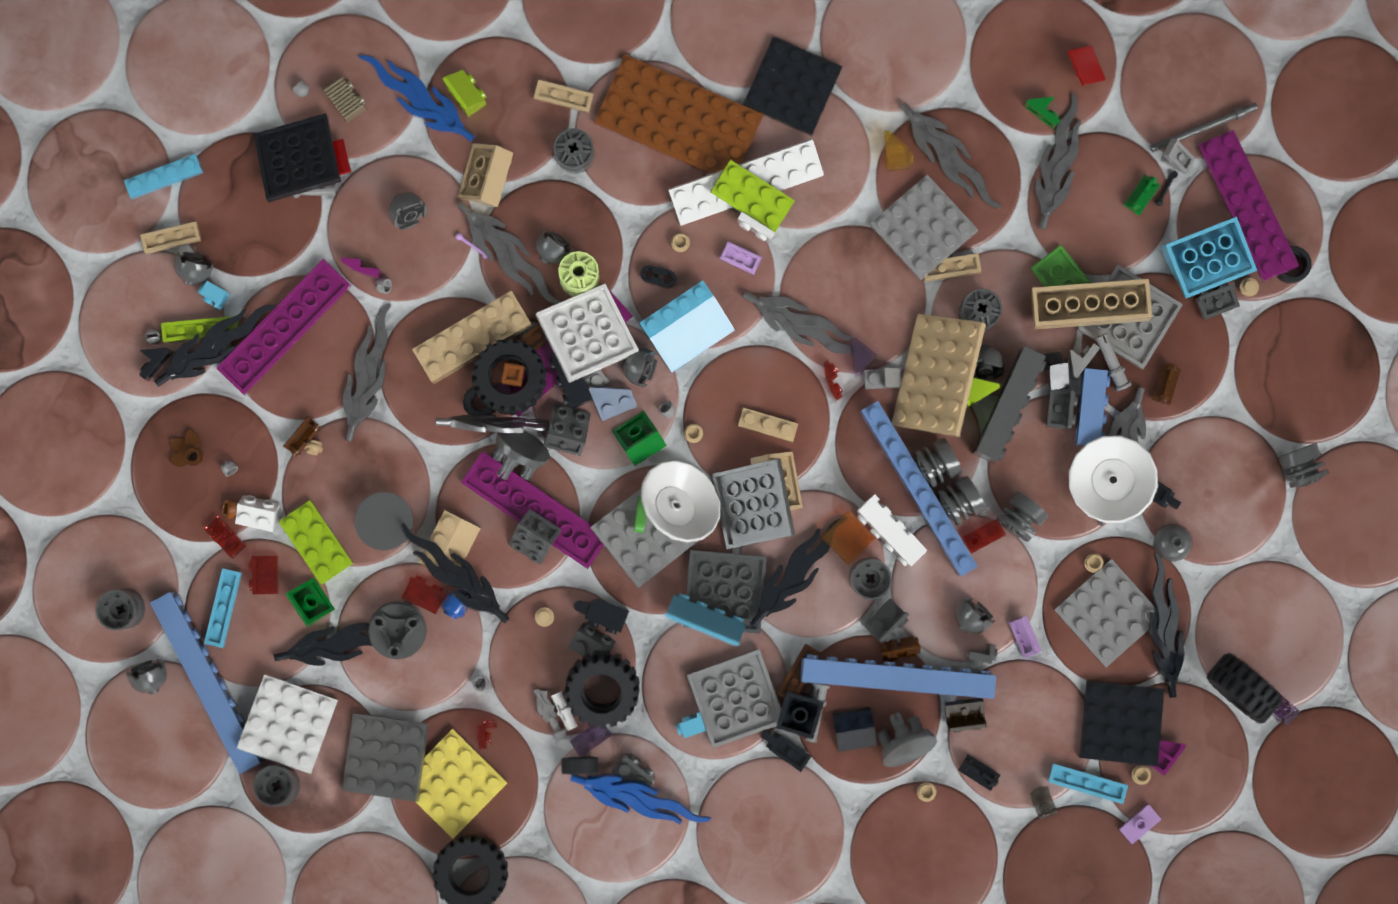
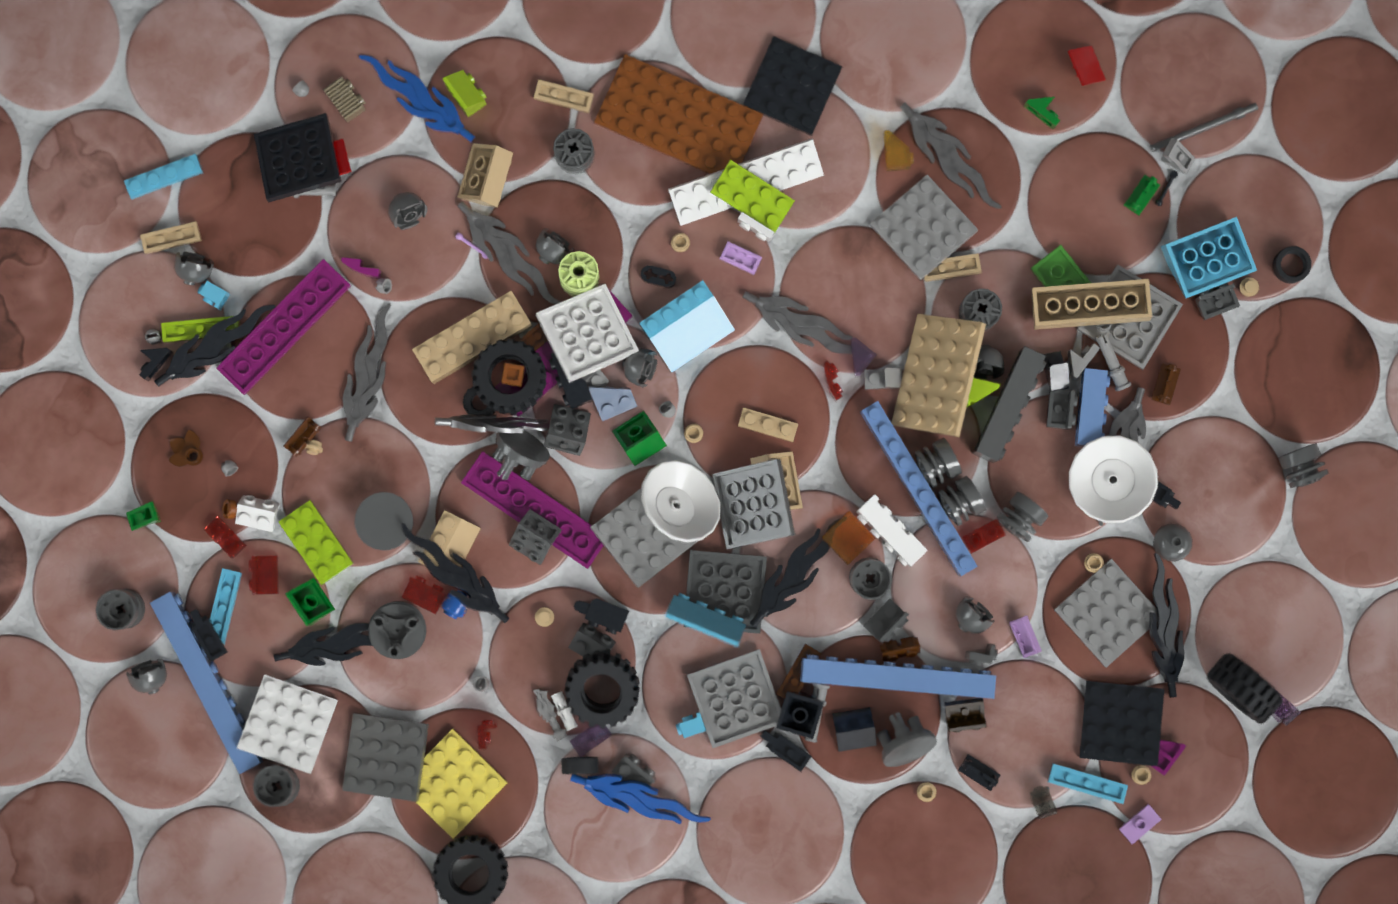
(143, 516): none -> green slope
(207, 636): none -> black hinge
(640, 517): bright green beam -> none
(1053, 171): flat silver piece -> none
(1249, 204): magenta plate -> none

